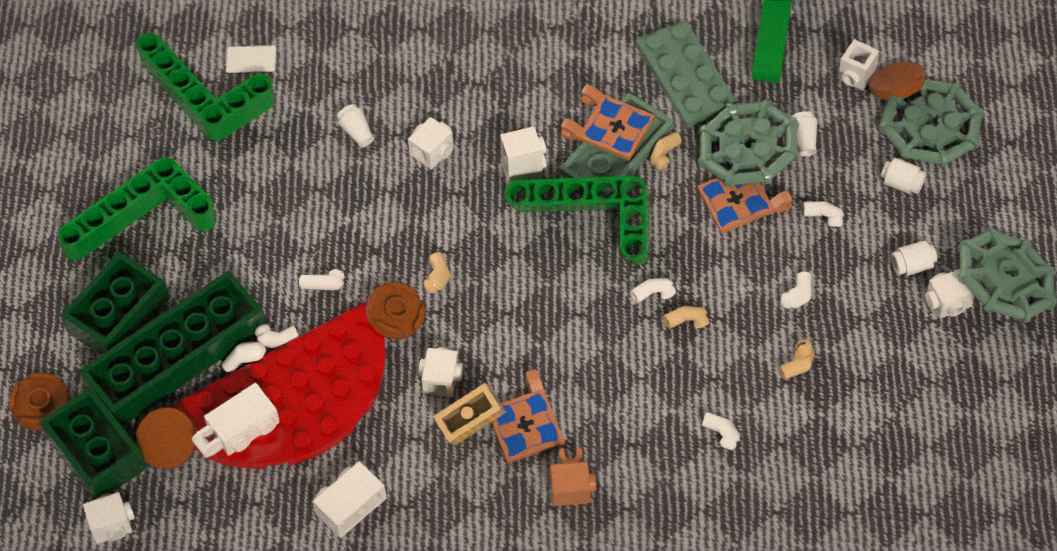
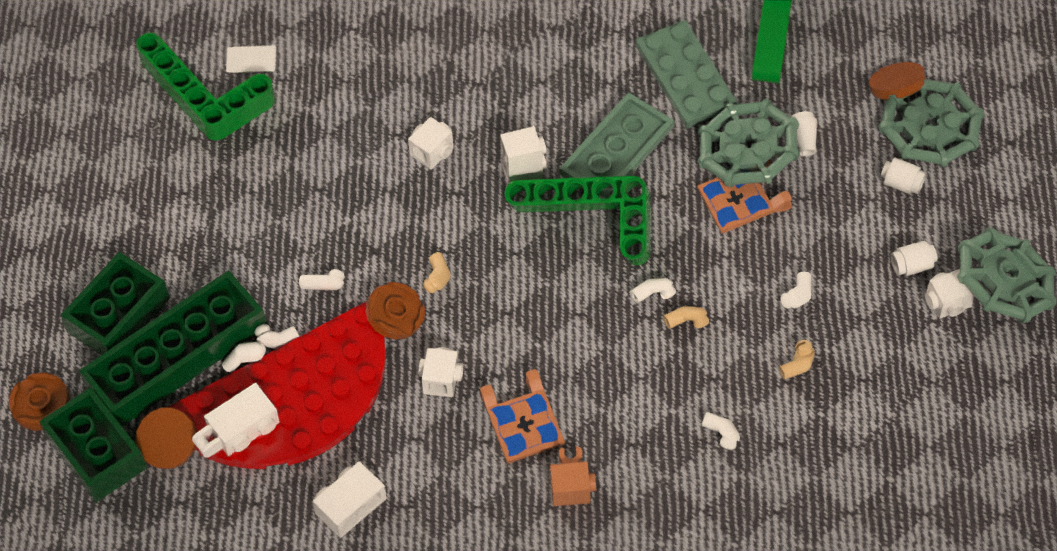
(109, 517): white brick -> none
(135, 205): green beam -> none
(355, 124): white cone -> none
(469, 414): tan brick -> none
(612, 125): nougat flag -> none
(661, 147): tan arm -> none
(824, 209): white arm -> none
(858, 64): white brick -> none

